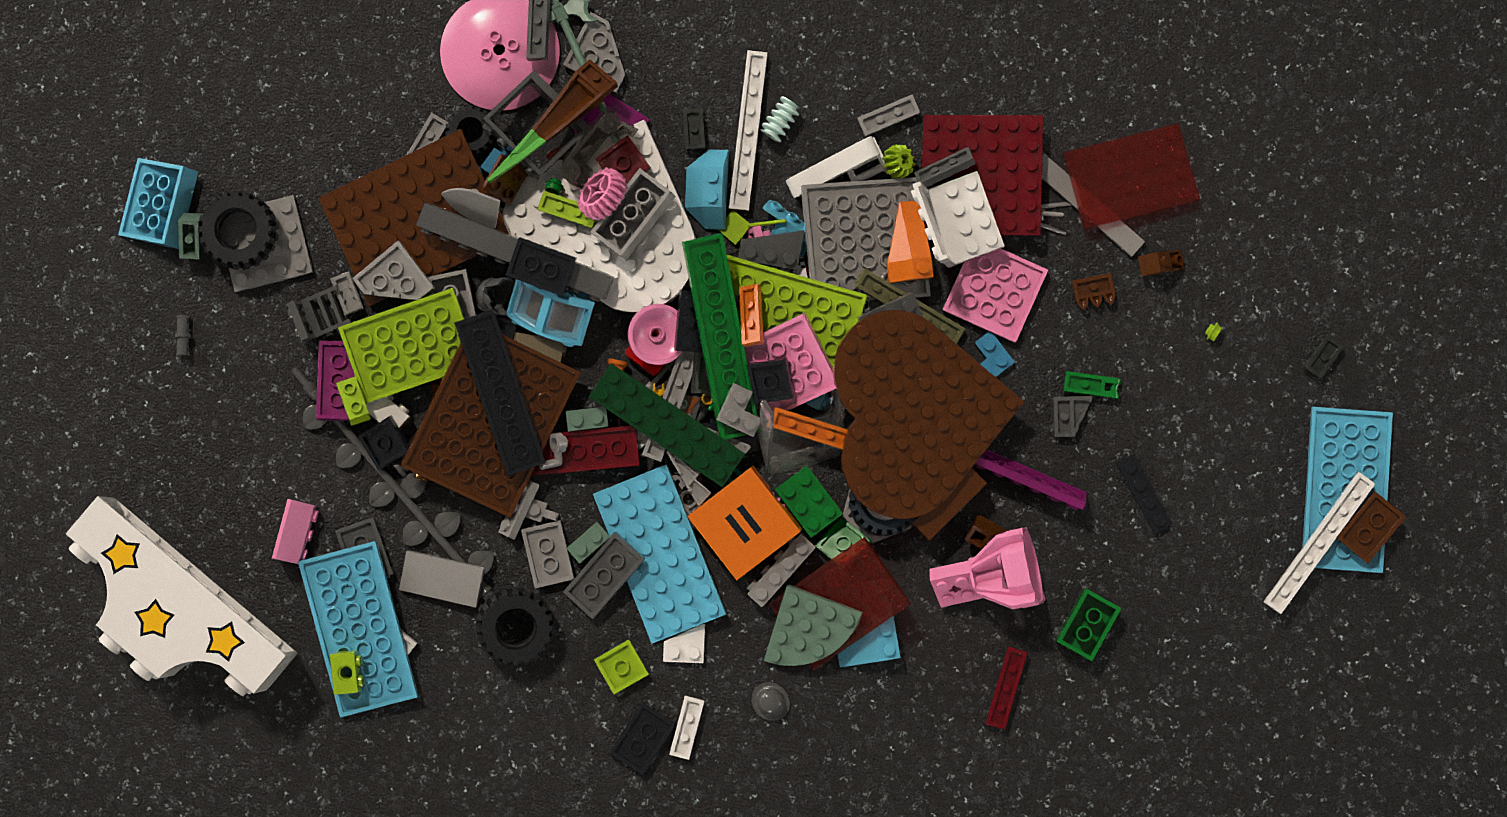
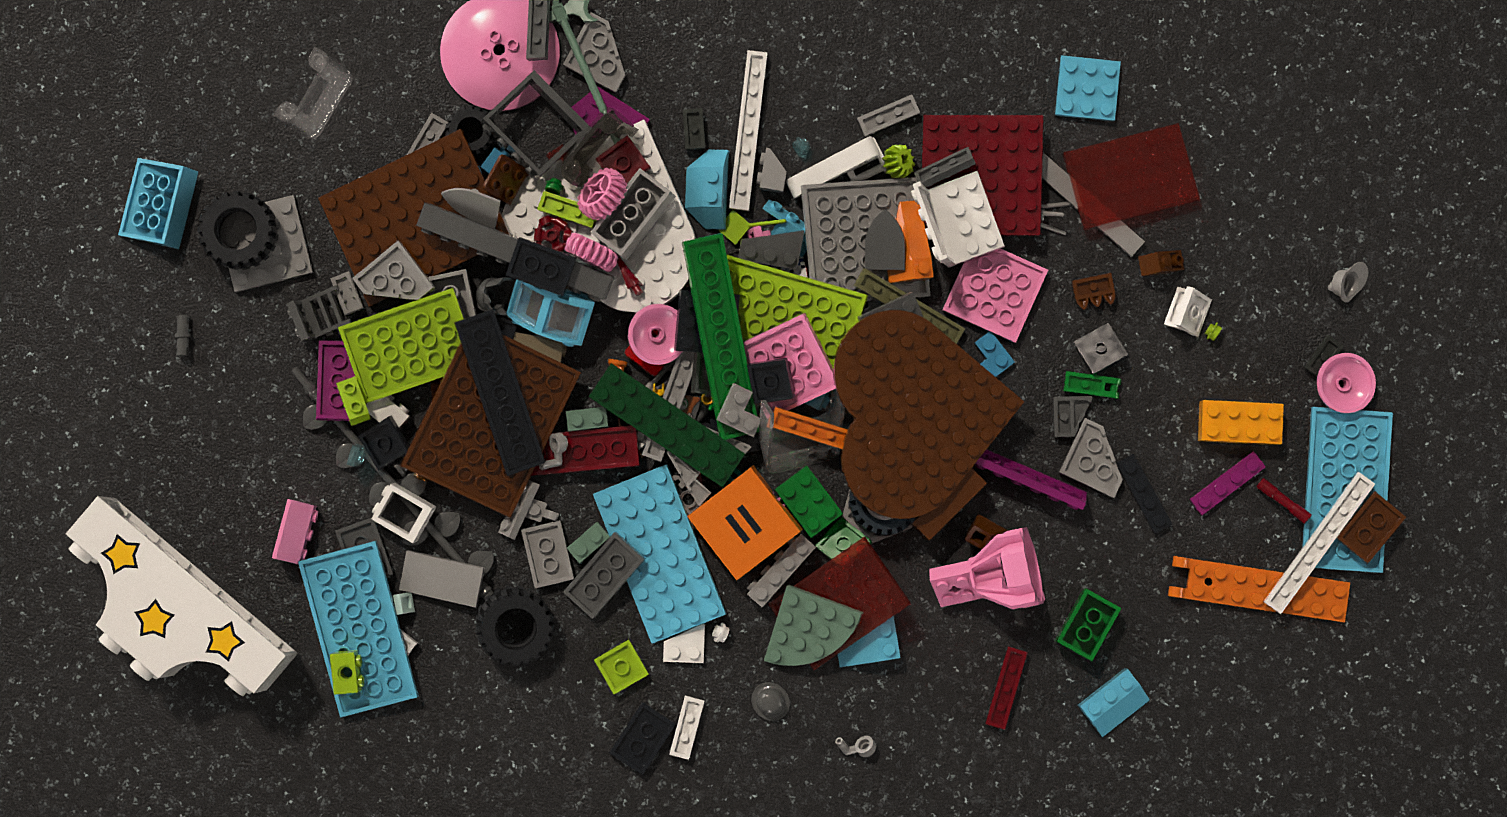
(189, 237): sand green brick -> none
(320, 98): none -> clear windscreen
(356, 455): none -> clear light blue plate
(403, 603): none -> light aqua tile
(421, 521): none -> white window
(553, 234): none -> dark red piece
(578, 97): reddish brown plate -> none
(591, 252): none -> bright pink gear
(630, 279): none -> dark red piece
(720, 633): none -> white plate
(751, 315): orange plate -> none
(773, 173): none -> light grey slope
(780, 119): light aqua piece -> none
(801, 146): none -> clear light blue plate
(864, 746): none -> light grey plate
(885, 244): none -> dark grey shield
(1087, 88): none -> medium azure plate
(1092, 460): none -> light grey plate
(1101, 349): none -> plate
(1113, 702): none -> medium azure slope
(1188, 310): none -> white bracket
(1227, 483): none -> magenta plate
(1240, 422): none -> light orange brick
(1251, 586): none -> orange hinge
(1294, 508): none -> dark red piece
(1349, 282): none -> light grey piece
(1357, 379): none -> bright pink dish

